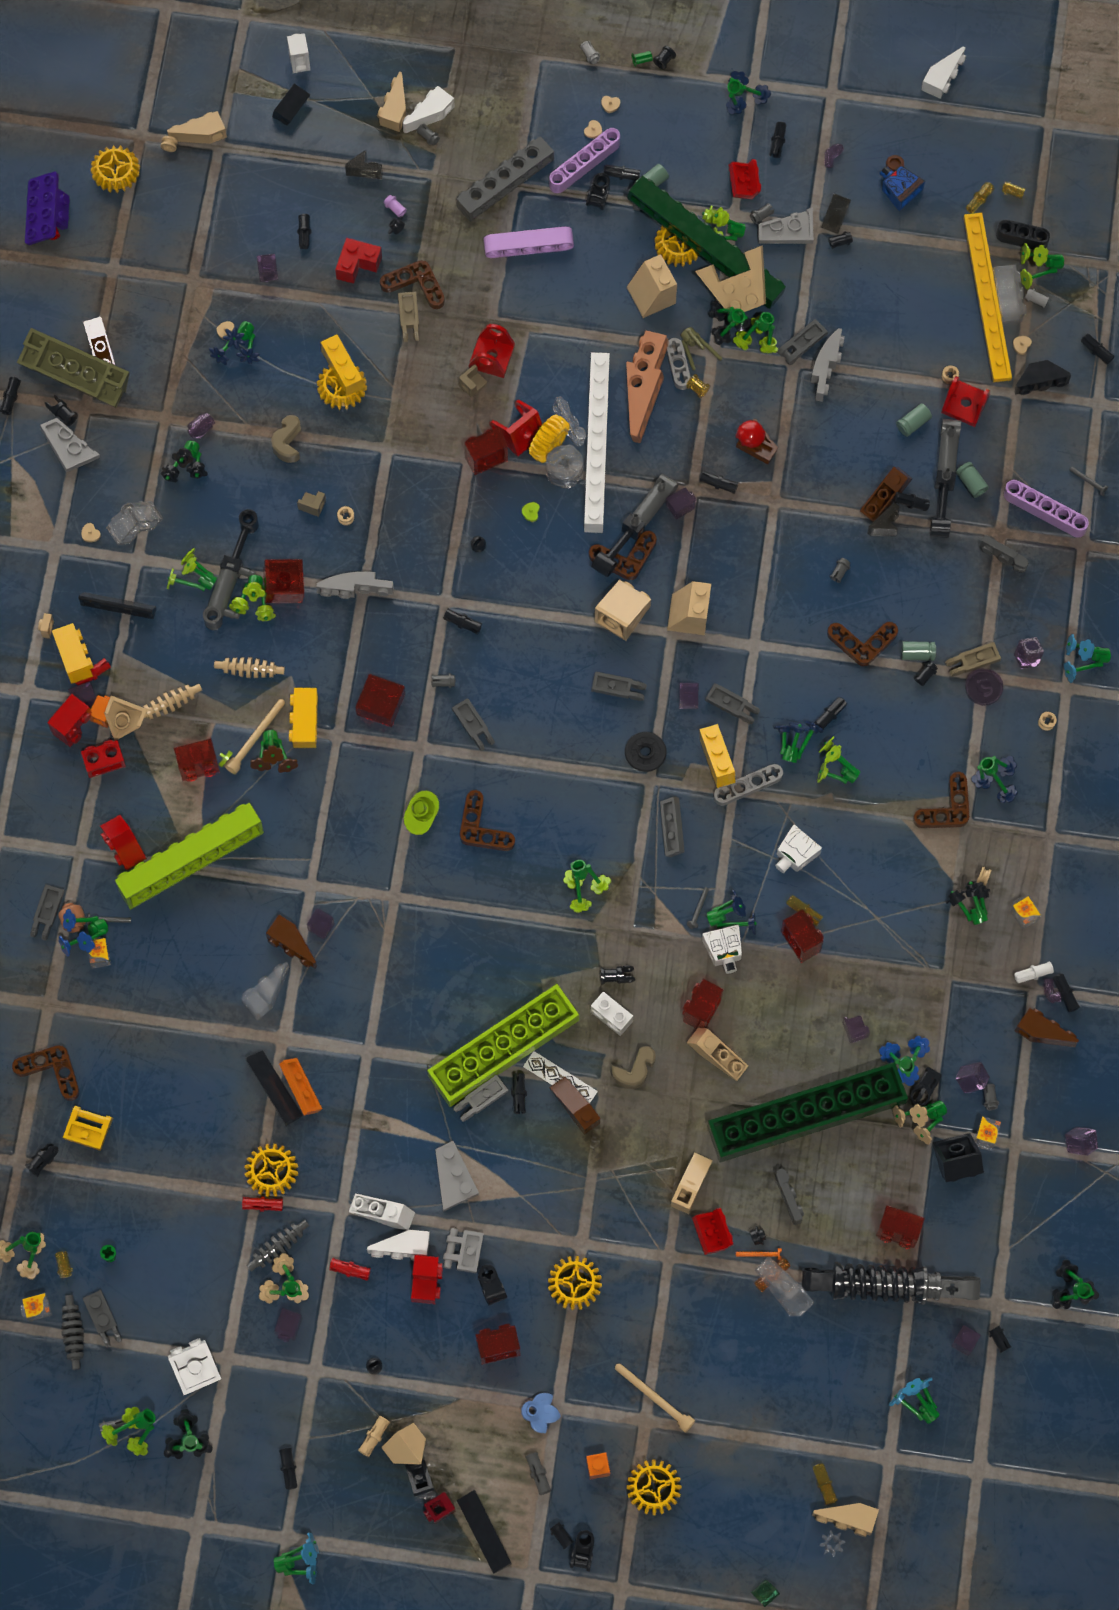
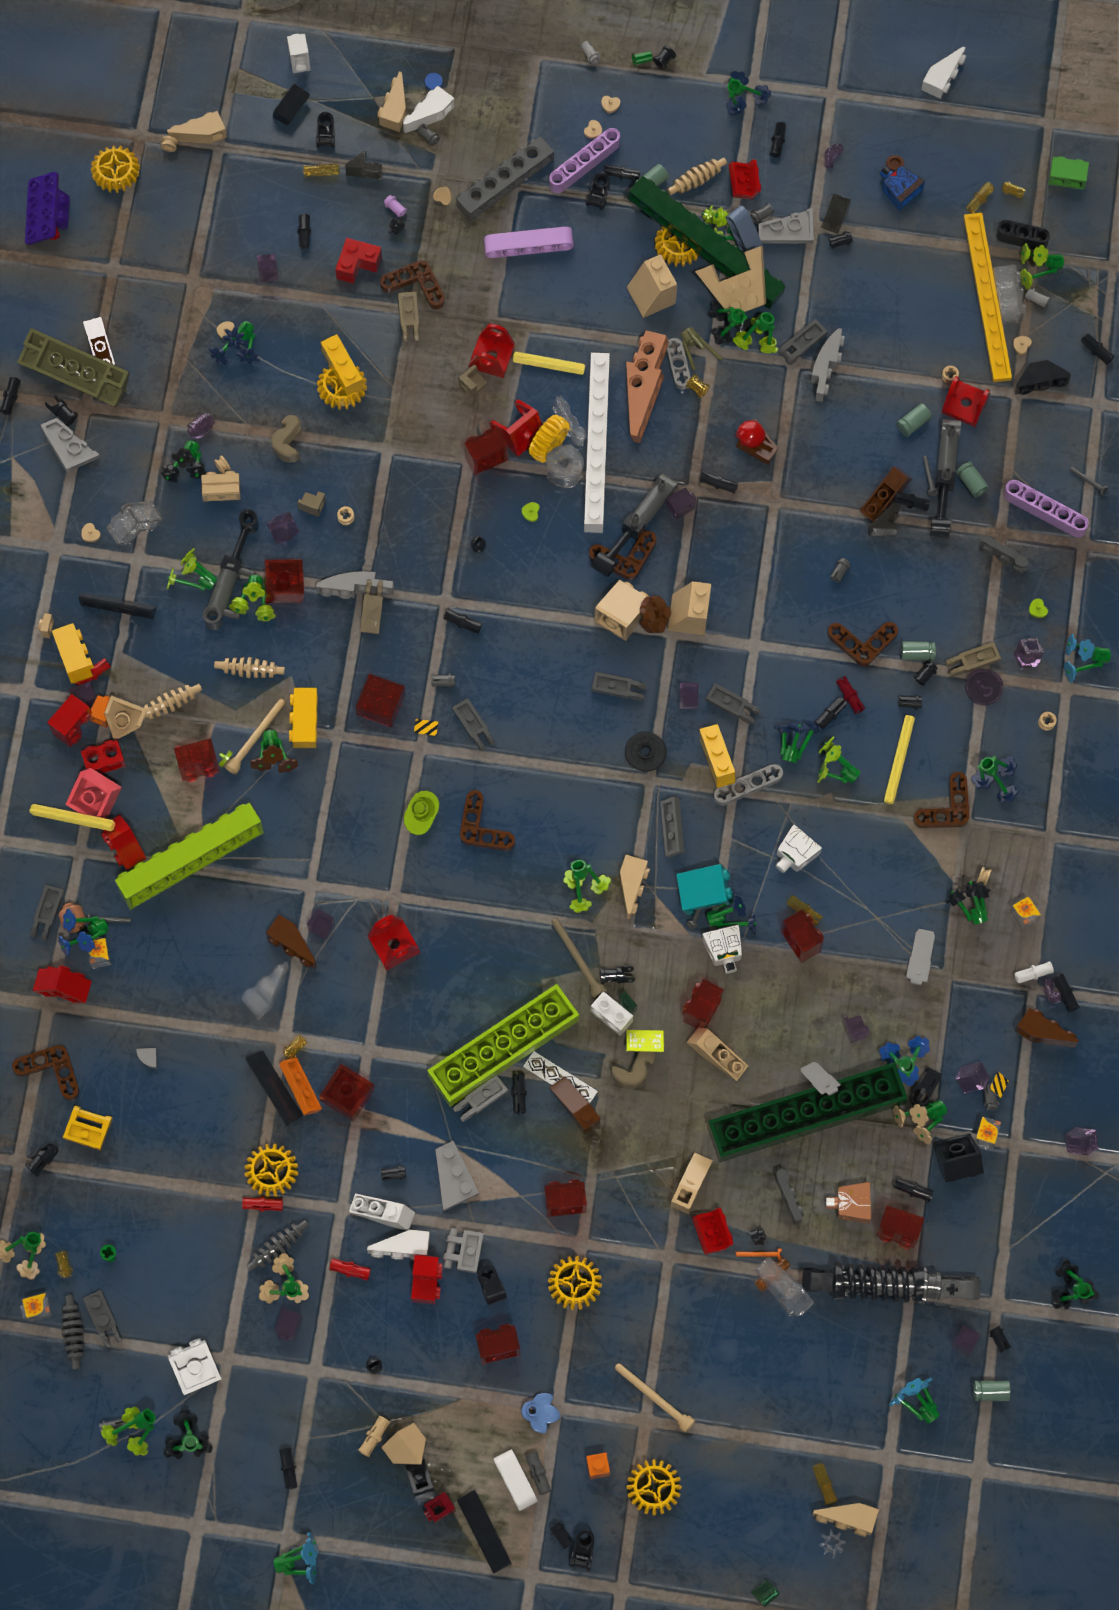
(63, 984): none -> red brick
(72, 817): none -> light yellow axle
(93, 794): none -> coral brick
(148, 1057): none -> light grey tile
(221, 486): none -> tan brick
(222, 464): none -> tan bush
(282, 527): none -> clear purple panel
(291, 1051): none -> clear yellow pin
(320, 170): none -> clear yellow axle
(325, 133): none -> black piece
(347, 1092): none -> clear red brick
(372, 609): none -> dark tan hinge
(393, 929): none -> red hose
(393, 1173): none -> black pin
(426, 727): none -> sticker
(432, 81): none -> blue tile
(443, 194): none -> tan piece
(515, 1480): none -> white beam
(550, 363): none -> light yellow axle
(565, 1198): none -> clear red brick
(596, 987): none -> dark tan piece
(627, 1003): none -> clear green plate
(631, 879): none -> tan slope
(645, 1040): none -> neon yellow sticker
(655, 614): none -> reddish brown plate
(697, 176): none -> tan piece
(704, 888): none -> teal panel
(743, 229): none -> sand blue beam
(820, 1078): none -> light grey piece
(850, 695): none -> dark red pin
(852, 1203): none -> nougat torso
(899, 759): none -> light yellow axle
(910, 701): none -> black pin
(913, 1189): none -> black axle
(921, 955): none -> light grey piece
(932, 491): none -> dark grey piece
(991, 1391): none -> sand green piece
(999, 1084): none -> sticker
(1038, 609): none -> lime piece
(1068, 173): none -> bright green brick

